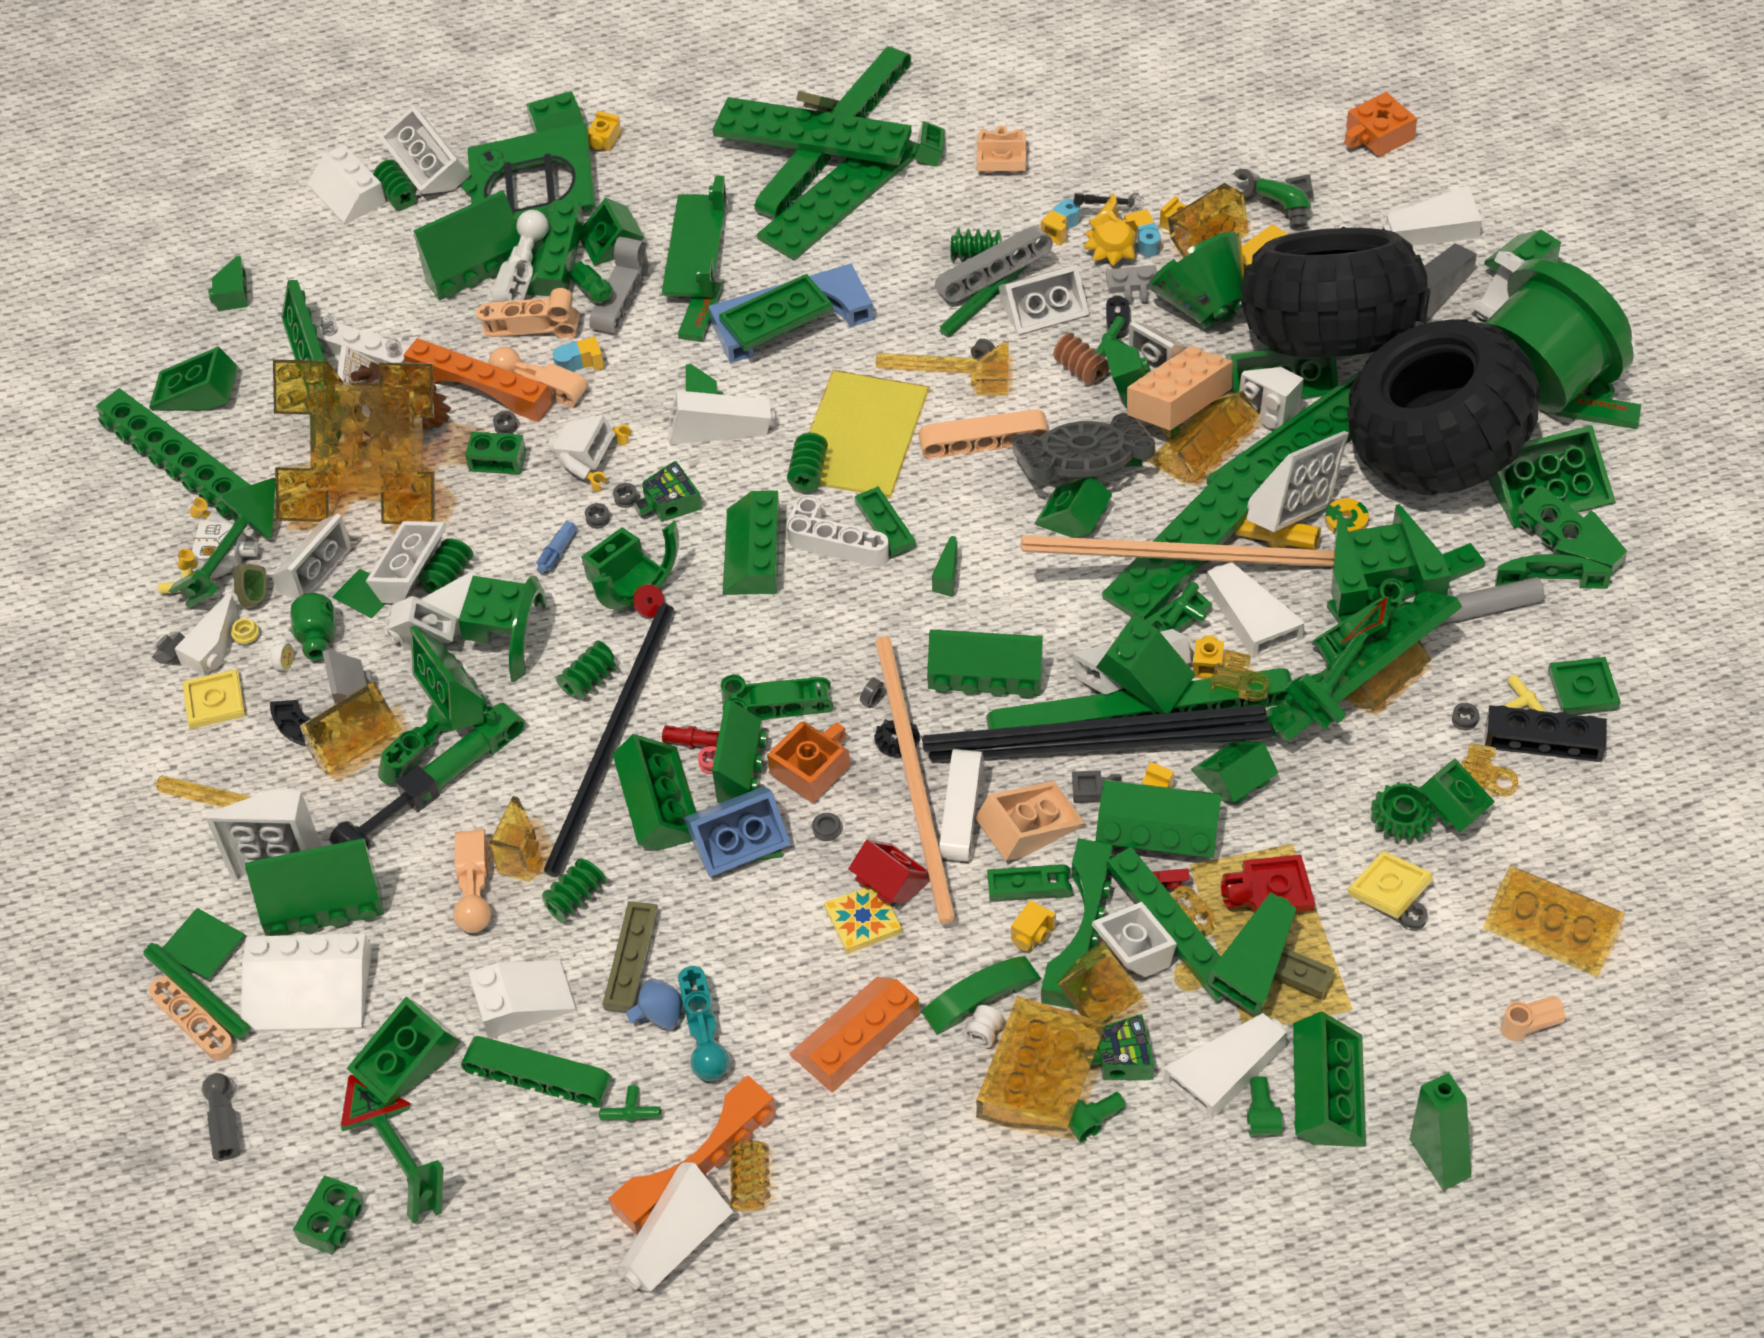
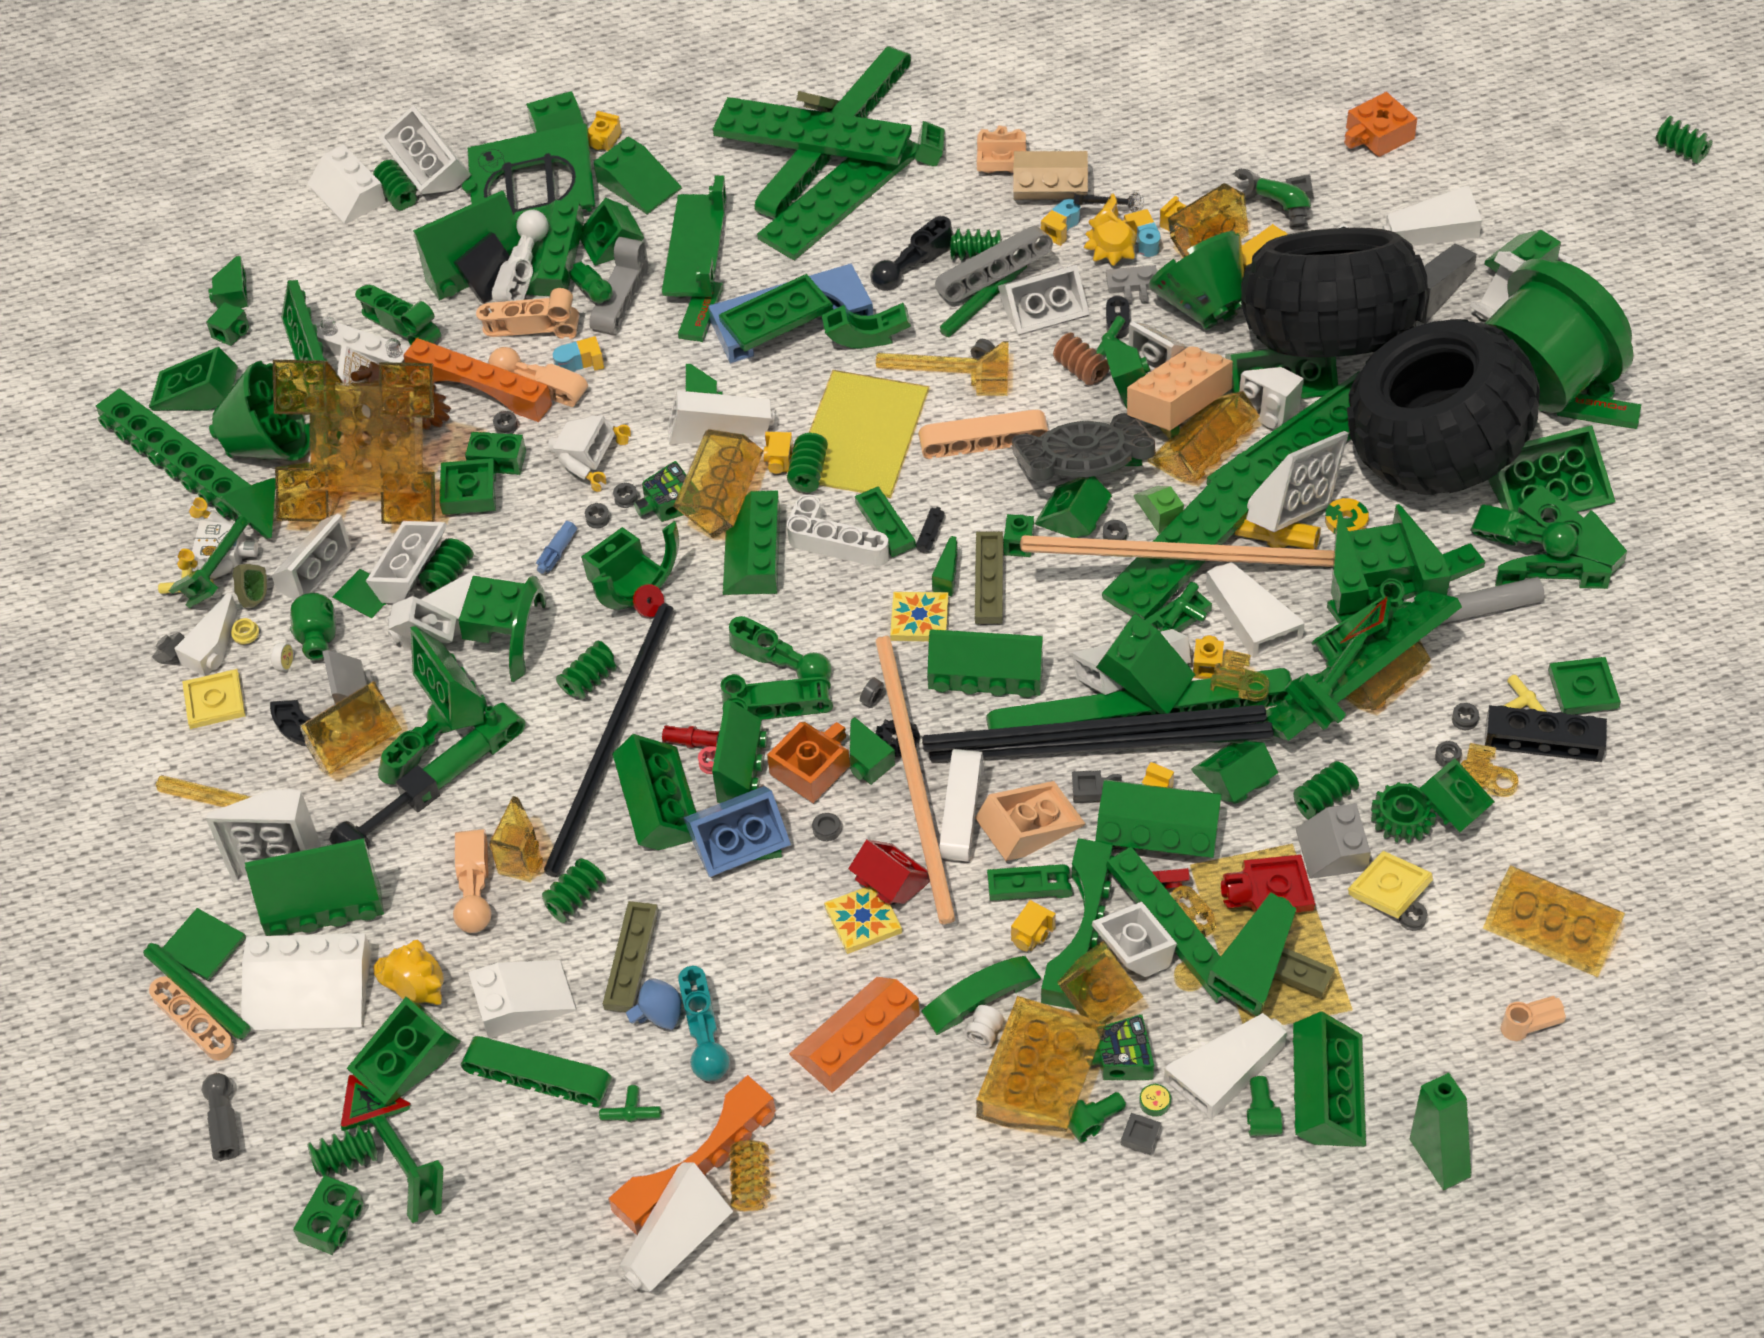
(228, 324): none -> green brick
(248, 424): none -> green cone
(343, 1151): none -> green piece
(398, 315): none -> green piece
(411, 973): none -> yellow head
(467, 478): none -> green brick
(481, 265): none -> black tile
(635, 175): none -> green slope
(718, 480): none -> clear yellow slope
(748, 637): none -> green beam
(778, 451): none -> yellow brick
(865, 331): none -> green arch
(869, 753): none -> green slope
(916, 614): none -> tile
(925, 247): none -> black beam
(930, 529): none -> black axle
(989, 577): none -> olive plate
(1015, 528): none -> green brick
(1049, 174): none -> tan slope
(1115, 525): none -> dark grey bush
(1140, 1133): none -> dark grey plate
(1155, 1100): none -> tile
(1160, 505): none -> bright green slope
(1325, 789): none -> green piece
(1334, 842): none -> light grey slope
(1447, 746): none -> dark grey axle
(1513, 528): none -> green beam
(1682, 141): none -> green piece

